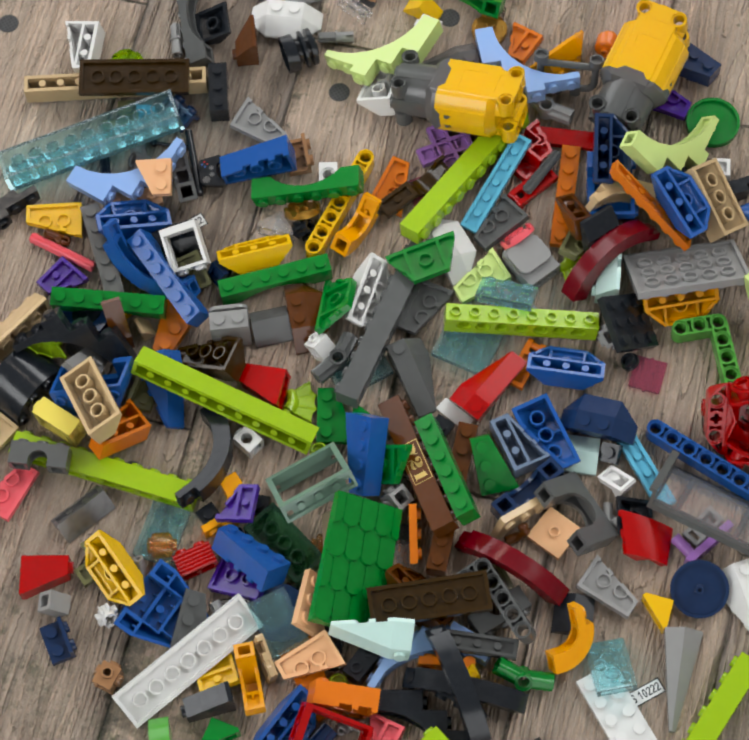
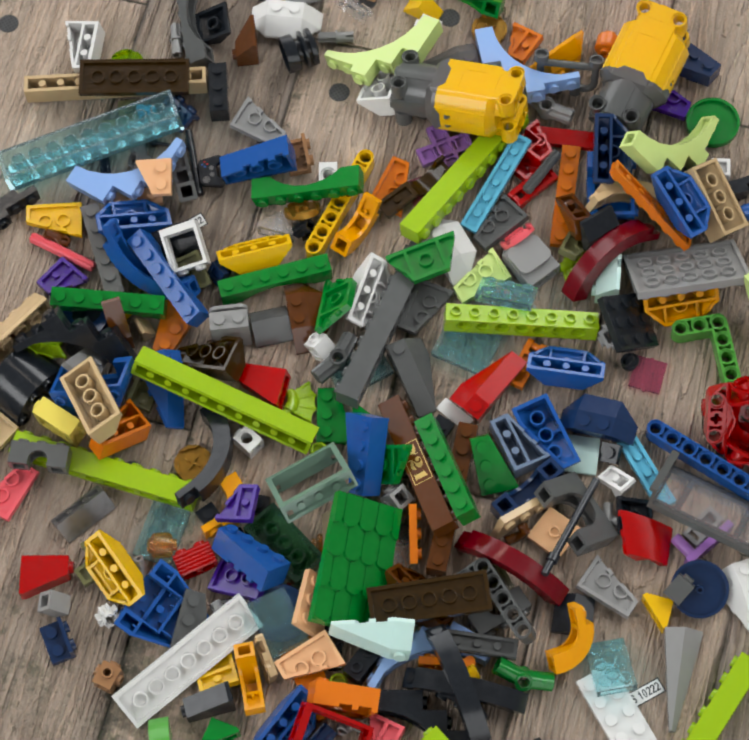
(191, 461): none -> pearl gold tile
(553, 556): none -> black bar
(679, 588): none -> dark grey brick

